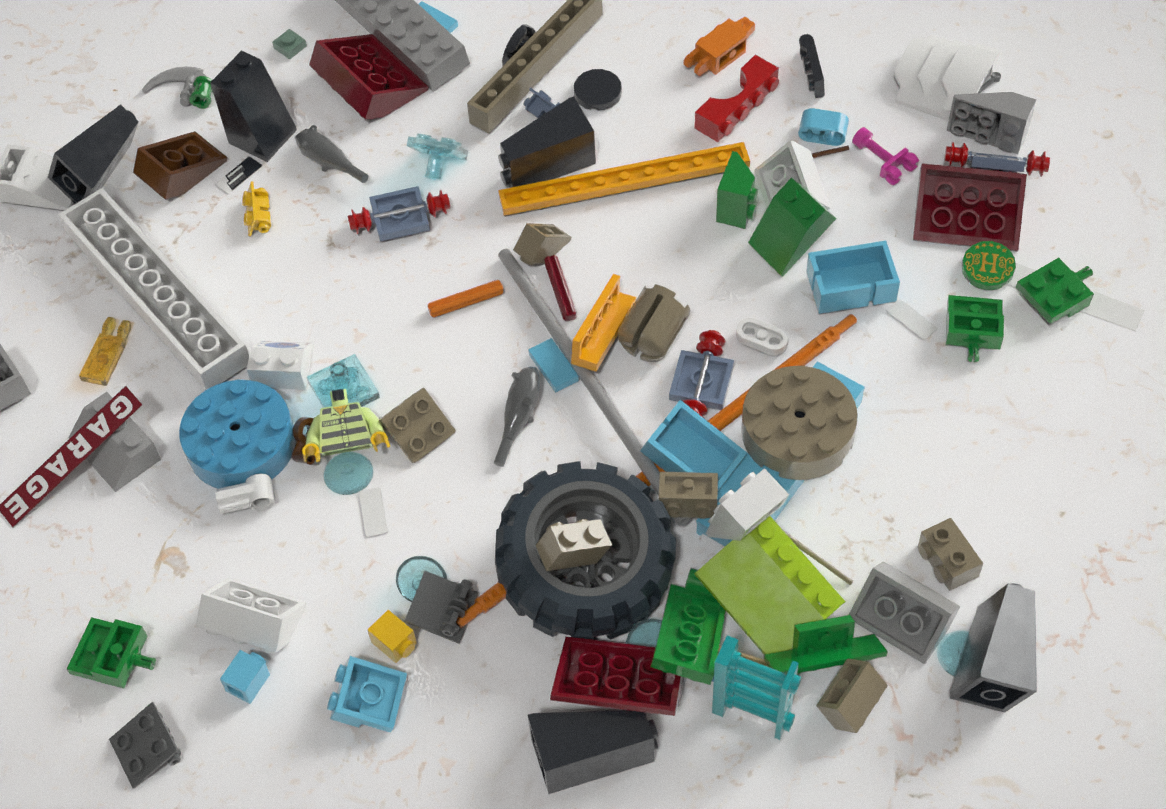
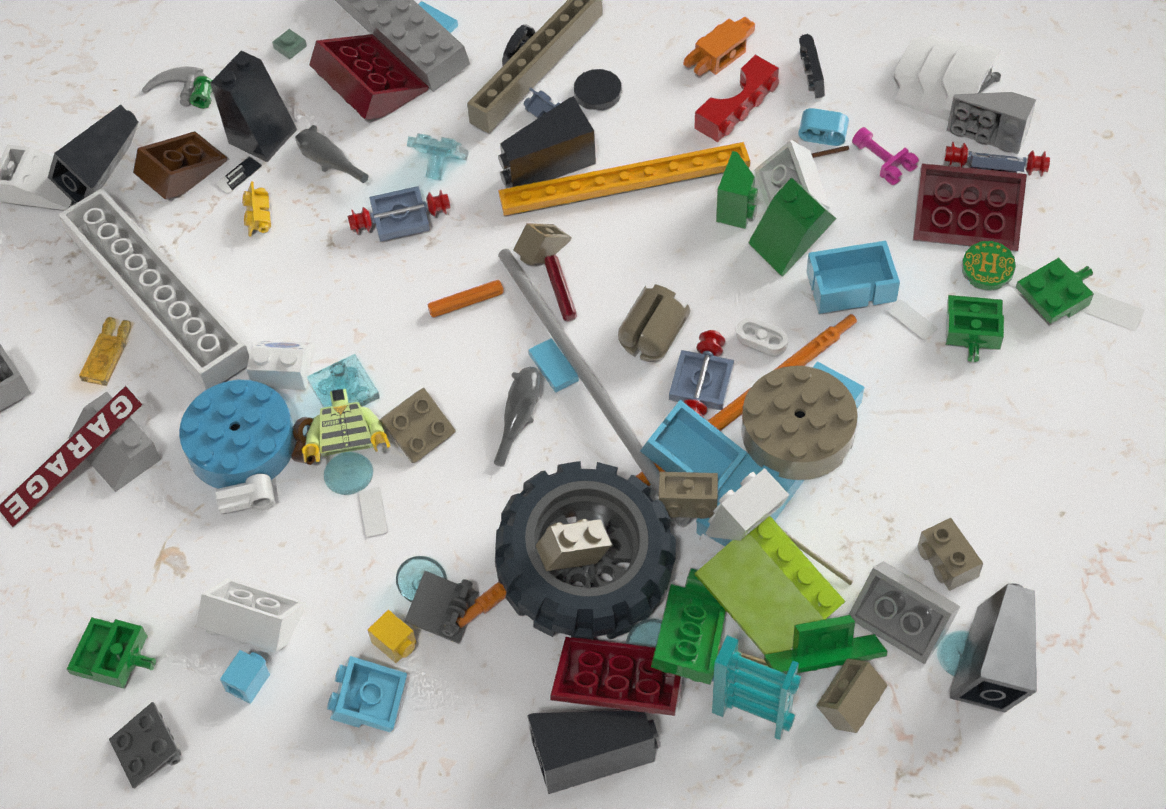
(601, 326): light orange fence -> none

